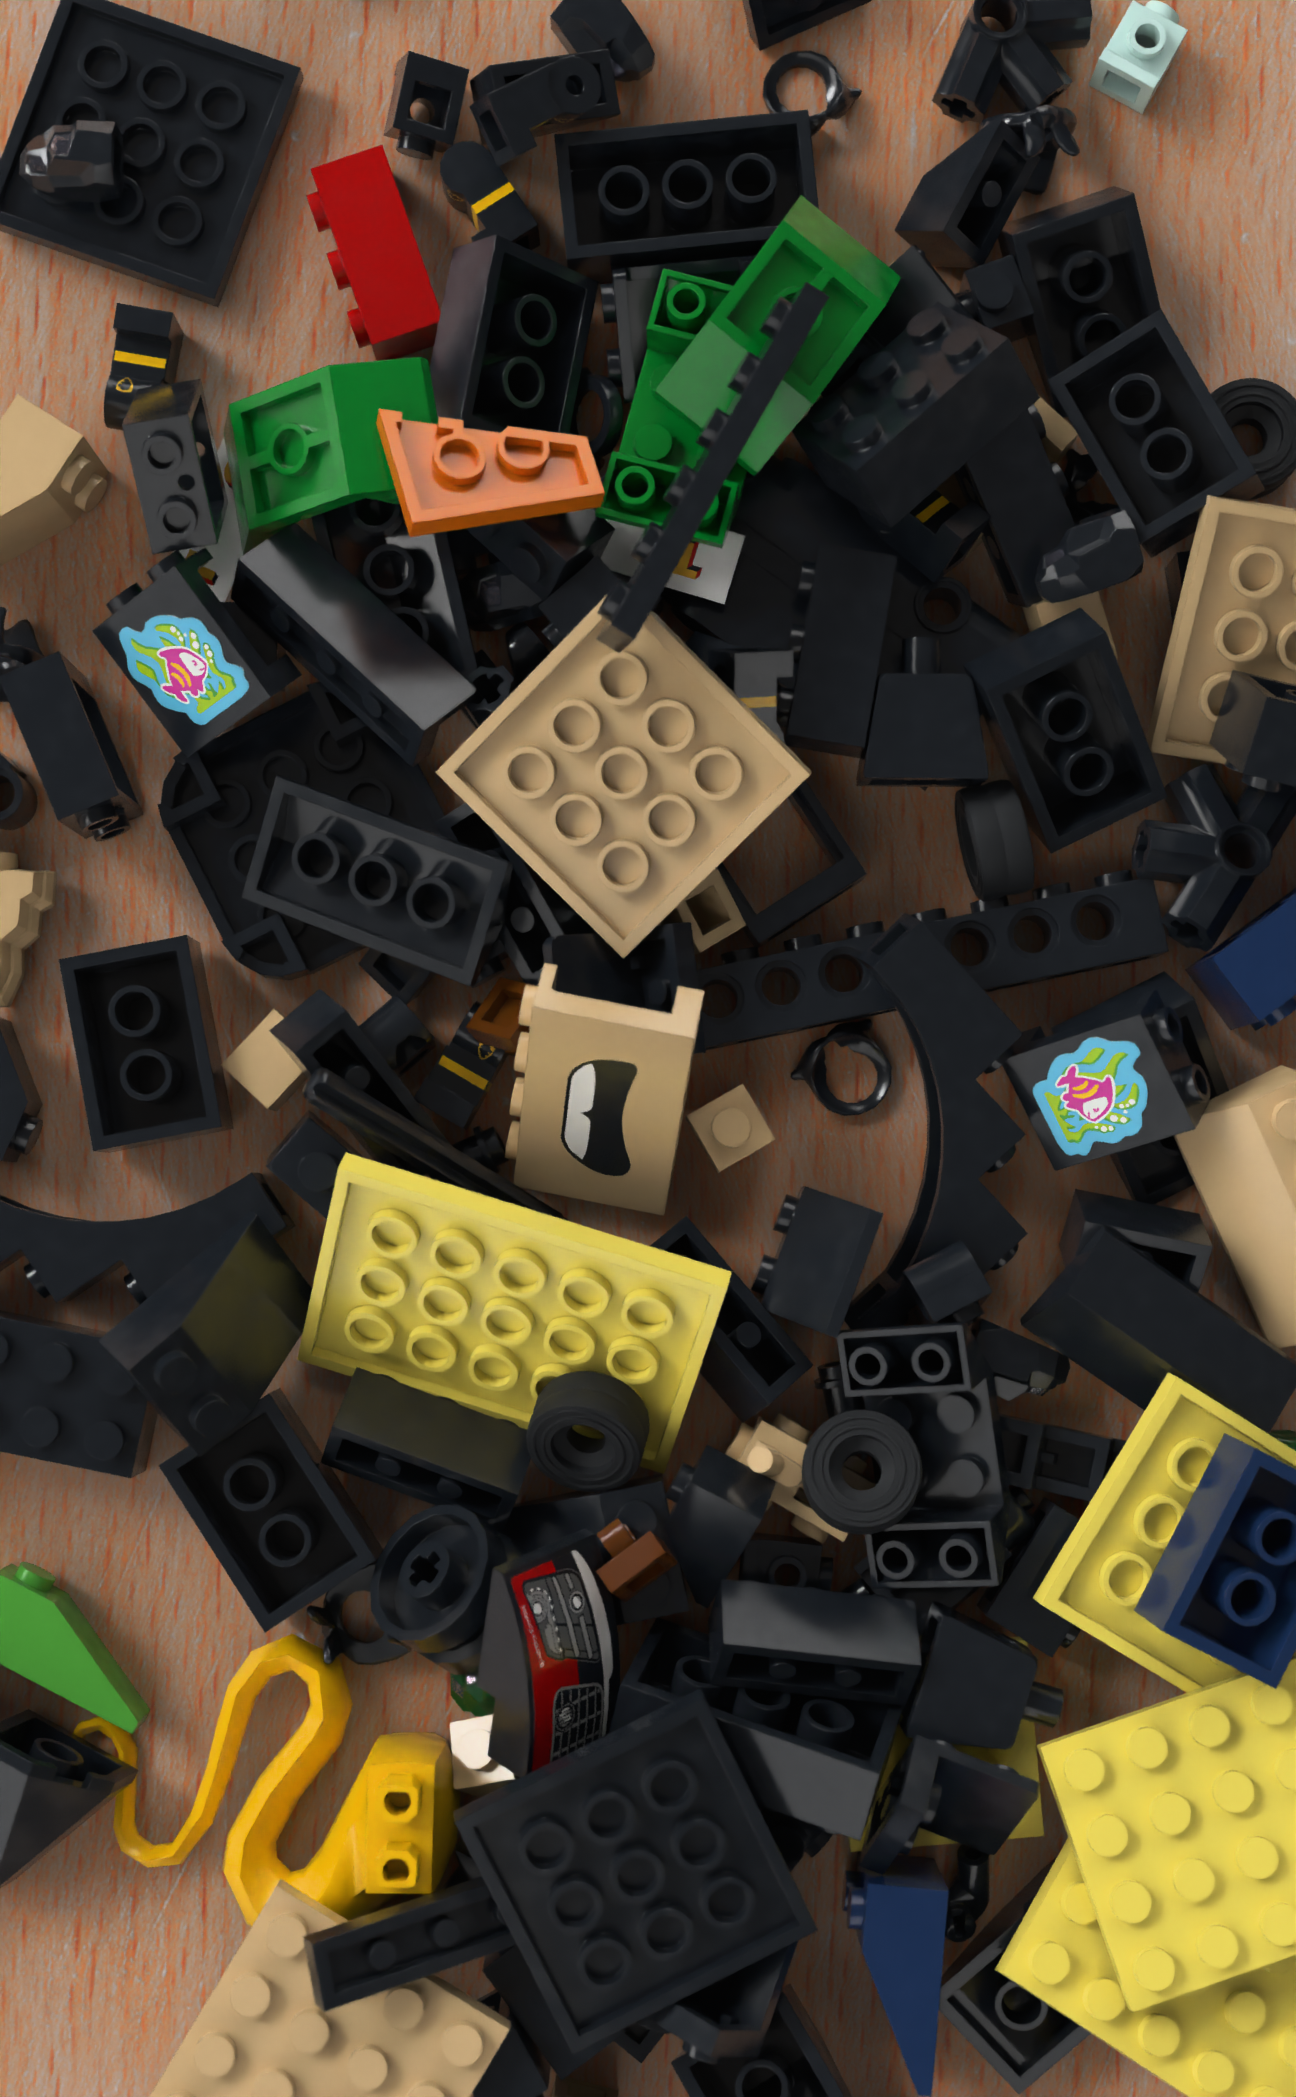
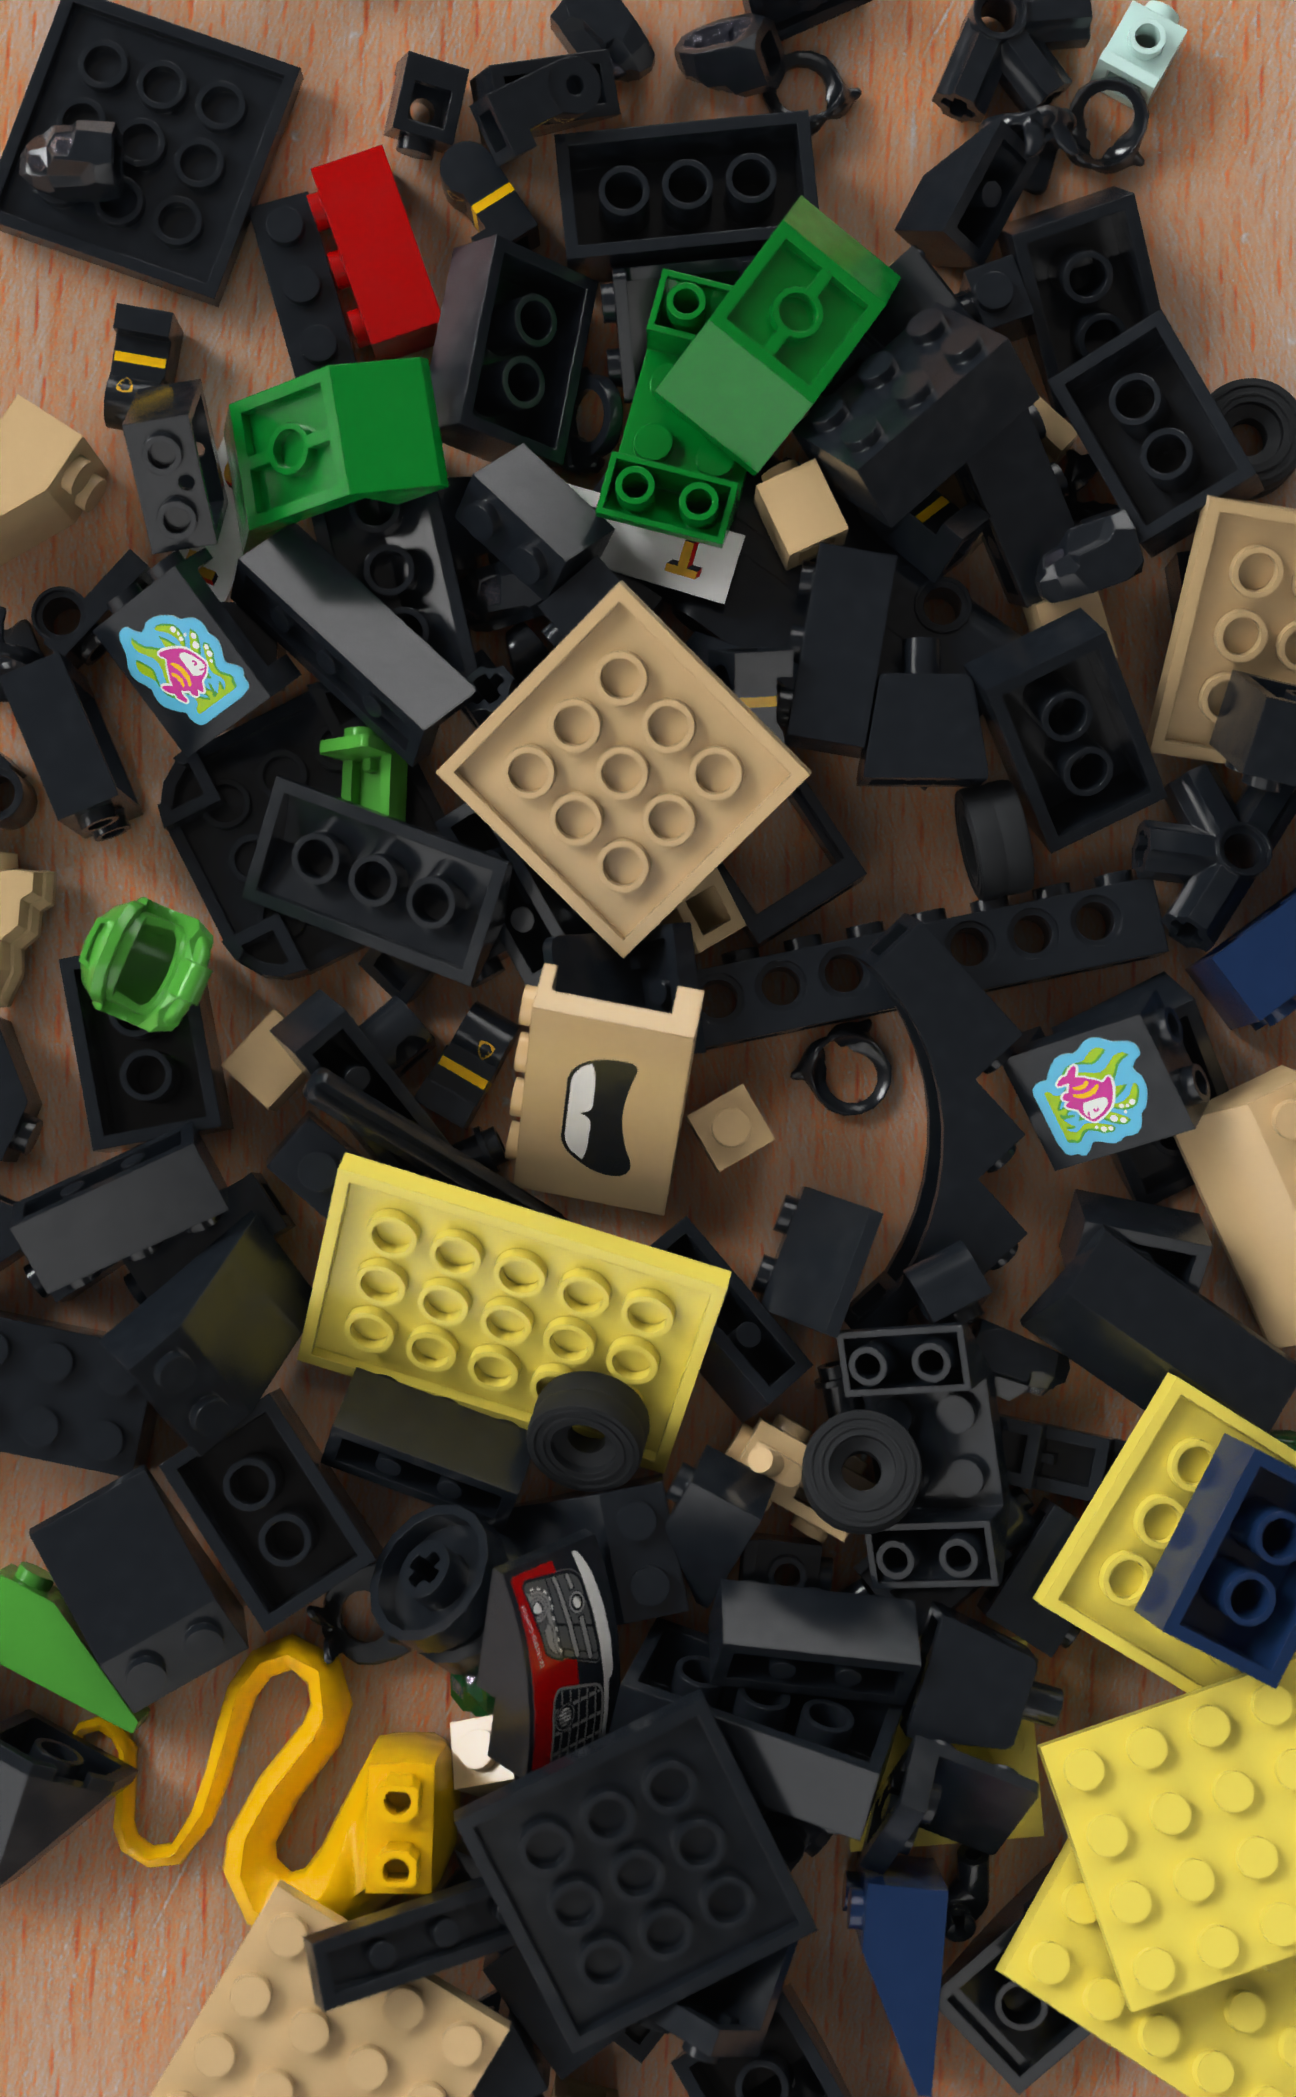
(82, 644): none -> black plate
(120, 1209): none -> black brick
(141, 1588): none -> black slope
(146, 964): none -> bright green helmet
(301, 284): none -> black plate
(370, 771): none -> bright green bracket
(479, 478): orange wing -> none
(498, 1016): reddish brown tile -> none
(634, 1561): reddish brown tile -> none
(695, 489): black plate -> none
(734, 55): none -> black rock
(799, 511): none -> tan brick
(1126, 148): none -> black piece

